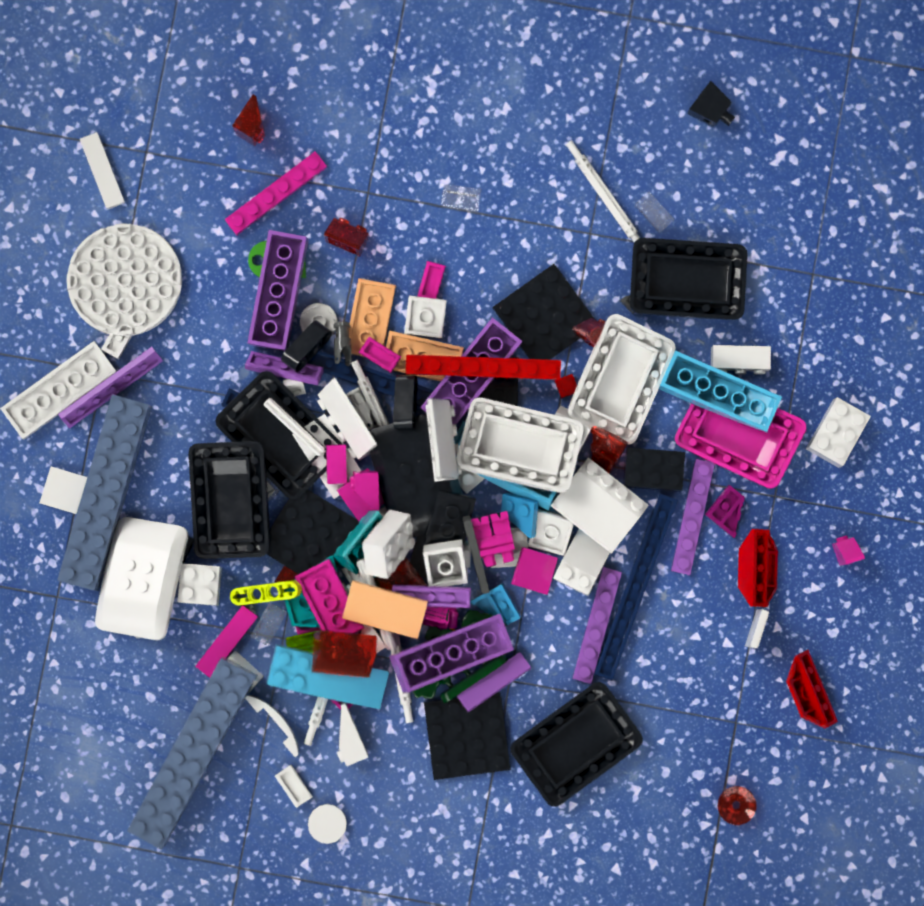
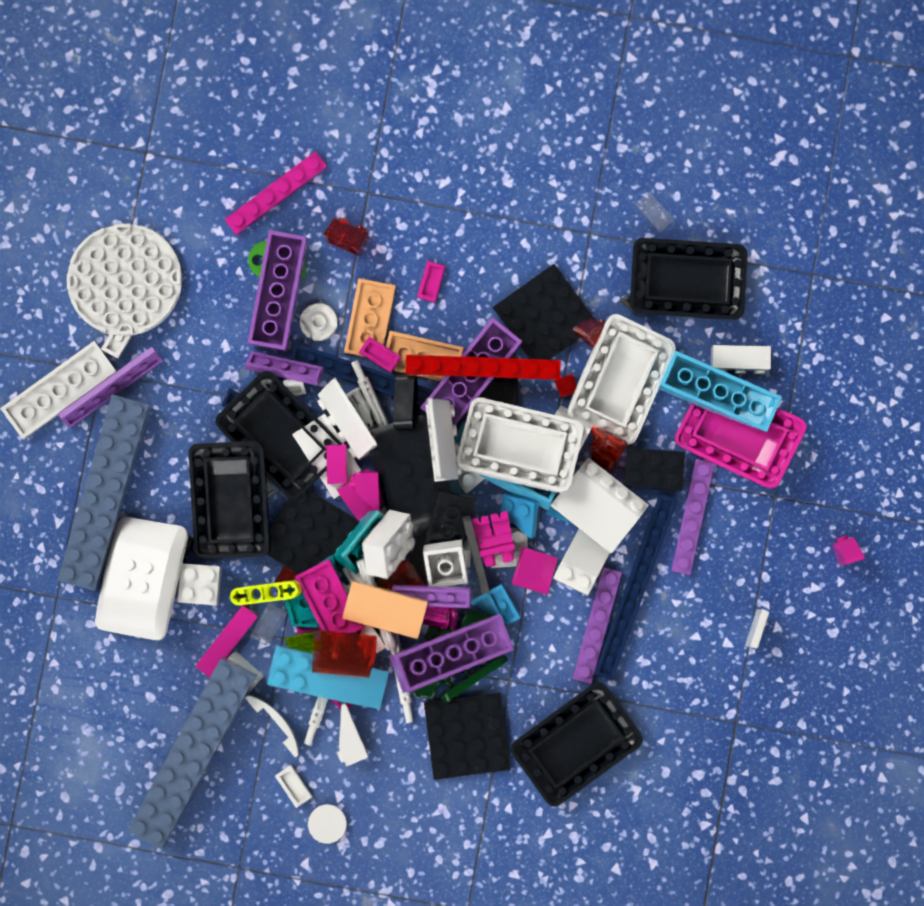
(63, 490): white tile -> none
(102, 170): white tile -> none
(250, 123): clear red slope -> none
(293, 426): white axle -> none
(306, 346): black beam -> none
(342, 342): dark grey piece -> none
(425, 316): white tile -> none
(461, 197): clear slope -> none
(494, 682): medium lavender tile -> none
(552, 533): white tile -> none
(603, 192): white axle -> none
(712, 106): black torso -> none
(726, 510): magenta wing -> none
(746, 808): clear red dish -> none
(758, 568): red wedge -> none
(809, 691): red wedge -> none
(838, 432): white brick -> none

